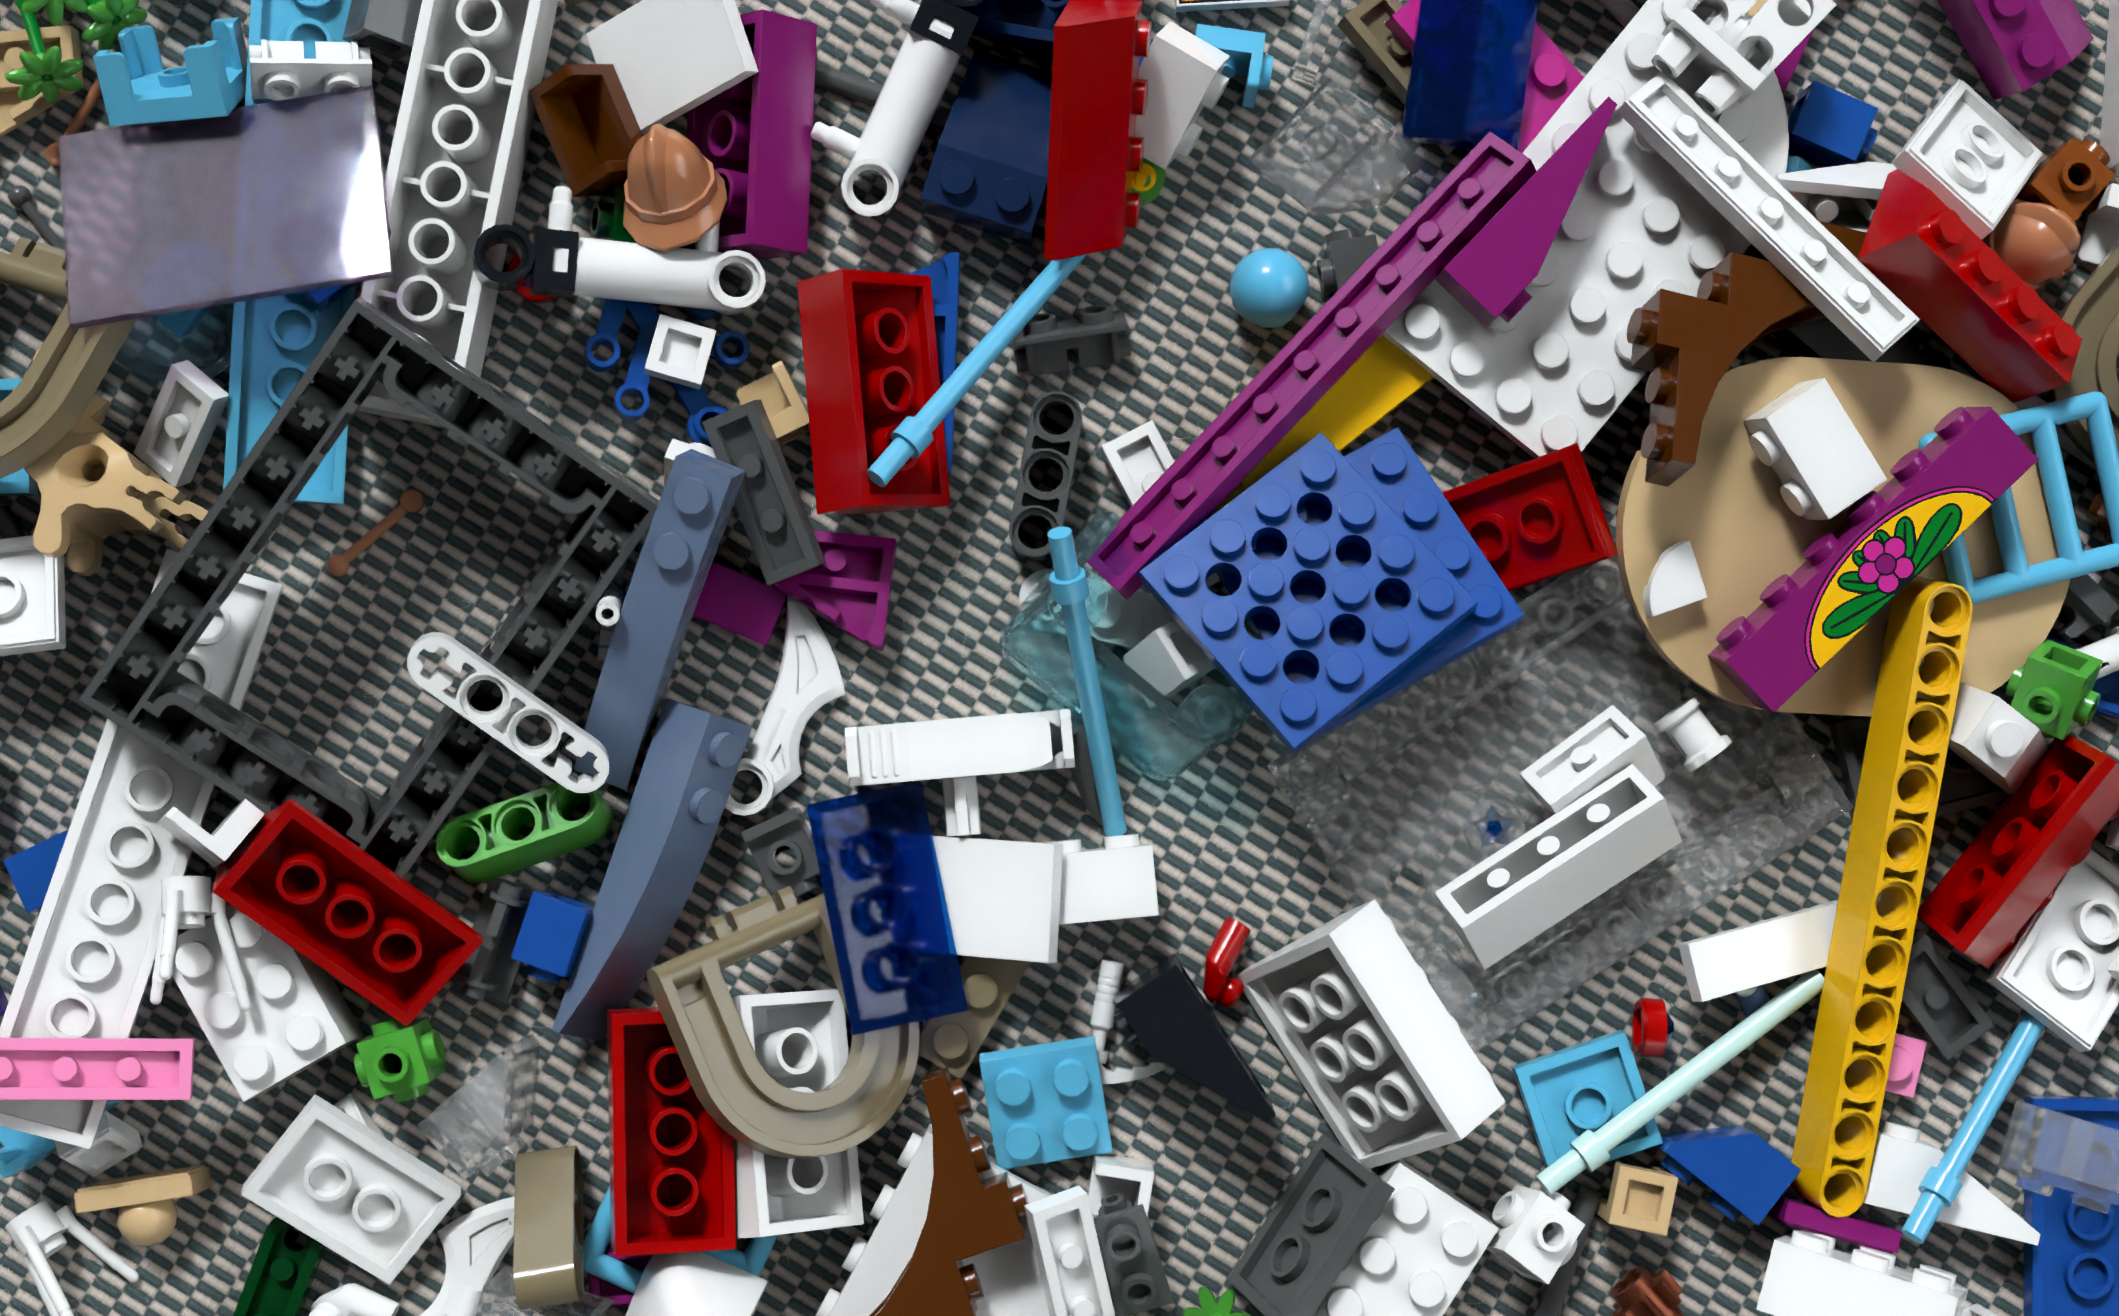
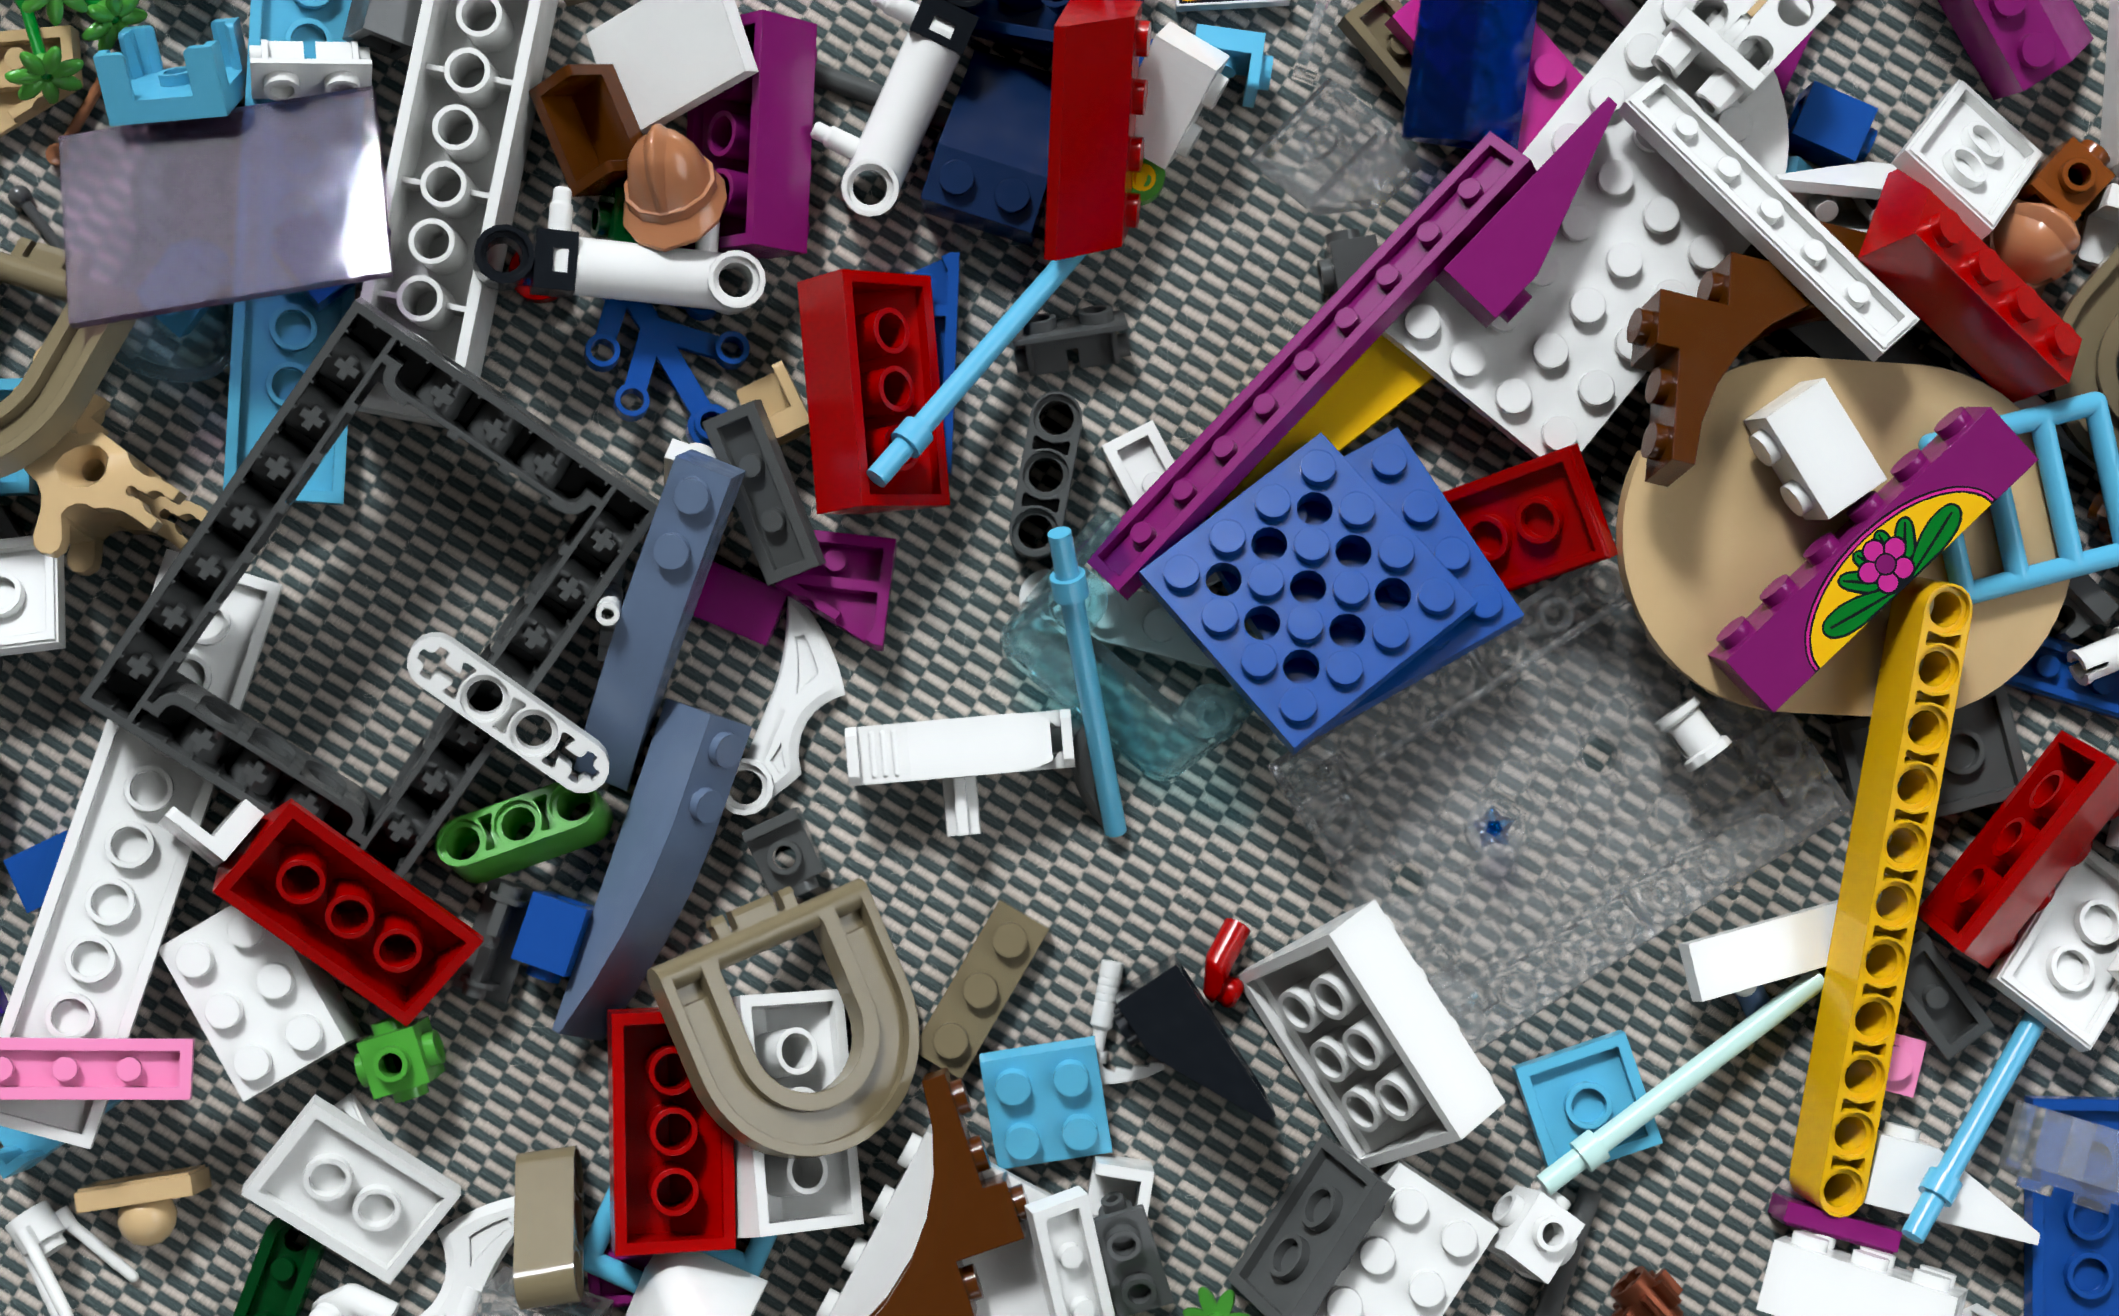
(112, 1144): white tile -> none
(181, 423): white plate -> none
(184, 906): white plant -> none
(410, 501): nougat hinge -> none
(489, 1113): clear slope -> none
(679, 351): white plate -> none
(886, 908): clear blue slope -> none
(1002, 896): white tile -> none
(1107, 881): white brick -> none
(1168, 660): white panel -> none
(1269, 287): medium azure piece -> none
(1559, 866): white brick -> none
(1589, 759): white panel -> none
(1640, 1198): tan panel -> none
(1651, 1027): red tile -> none
(1673, 581): white tile -> none
(1734, 1164): blue slope -> none
(1995, 738): white slope -> none
(2056, 689): bright green brick -> none

